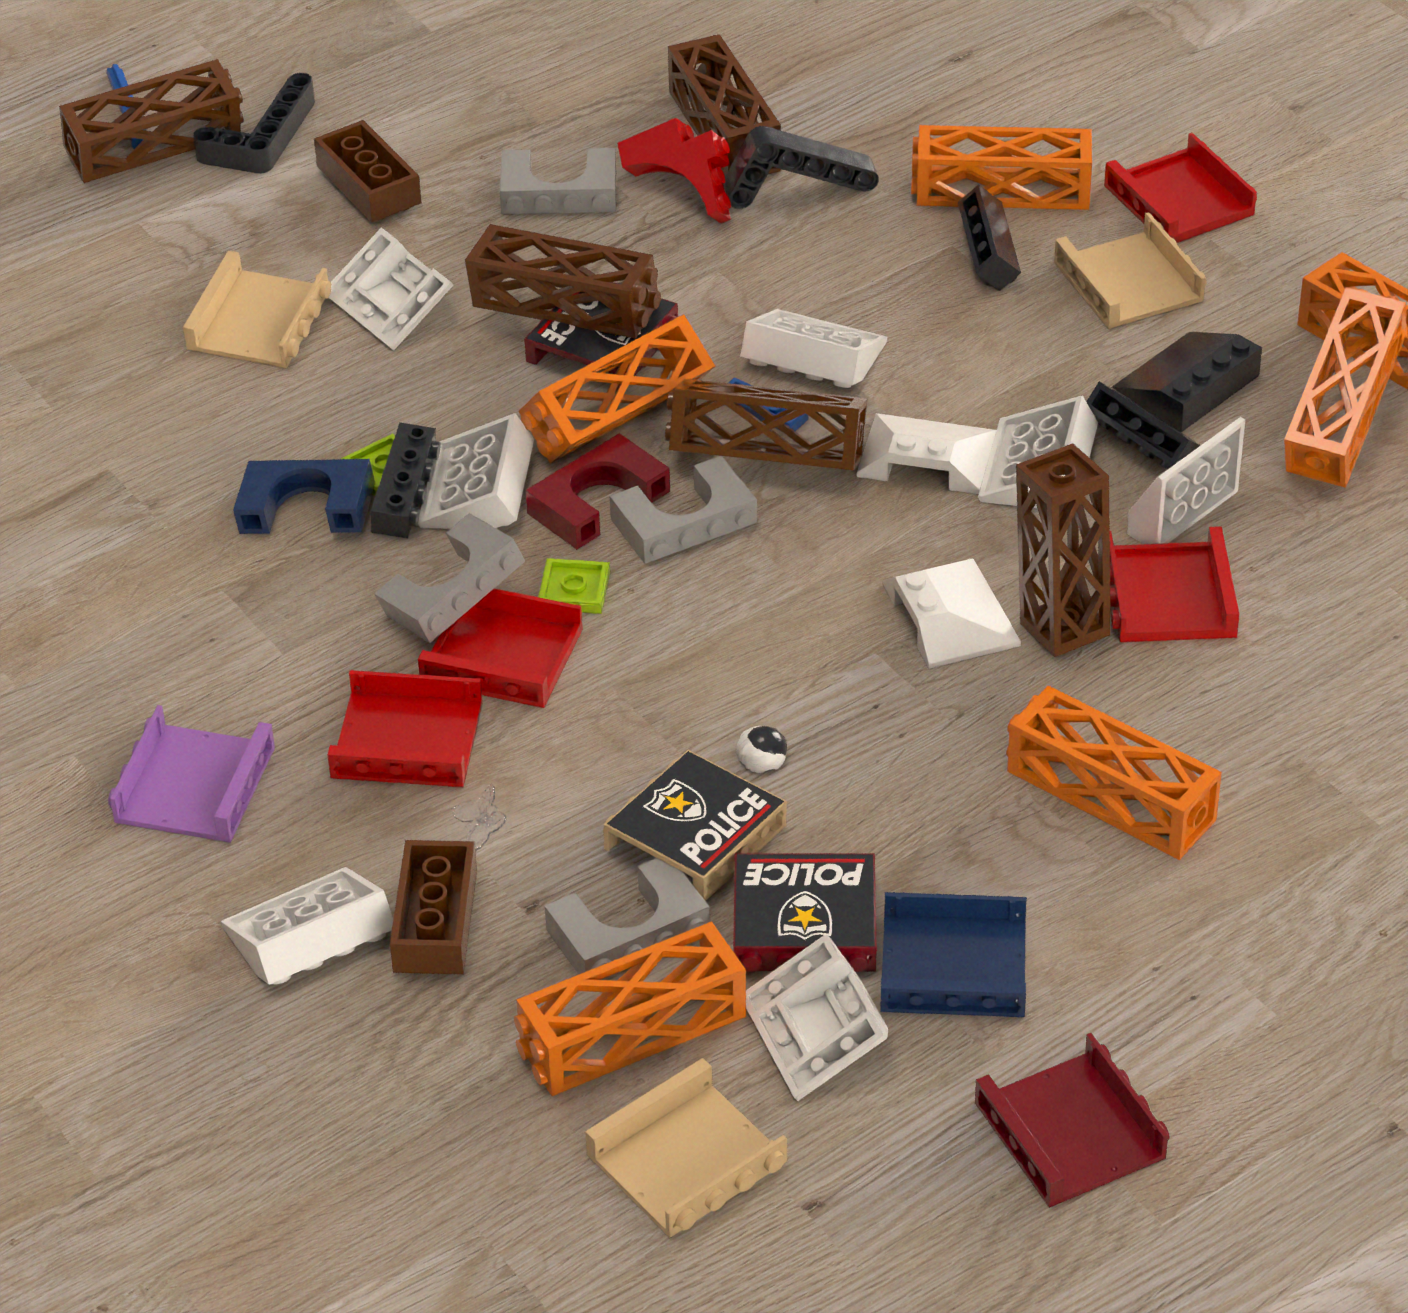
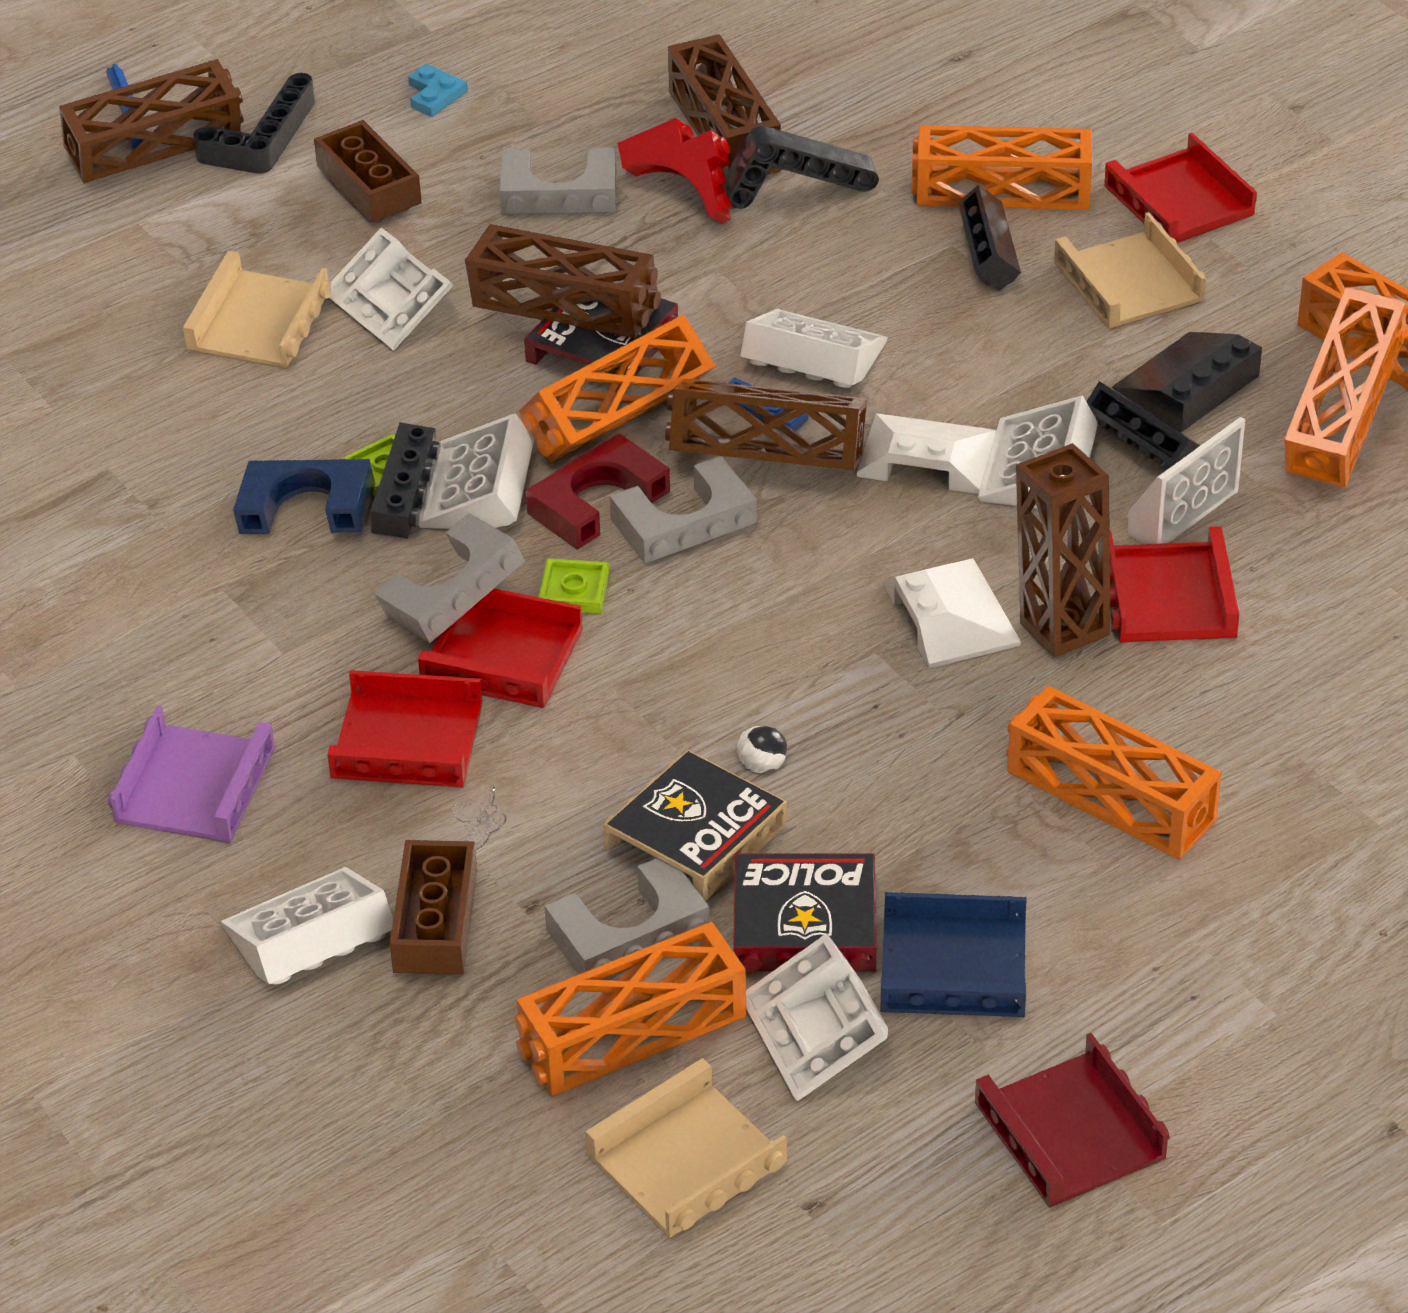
(436, 89): none -> dark azure plate

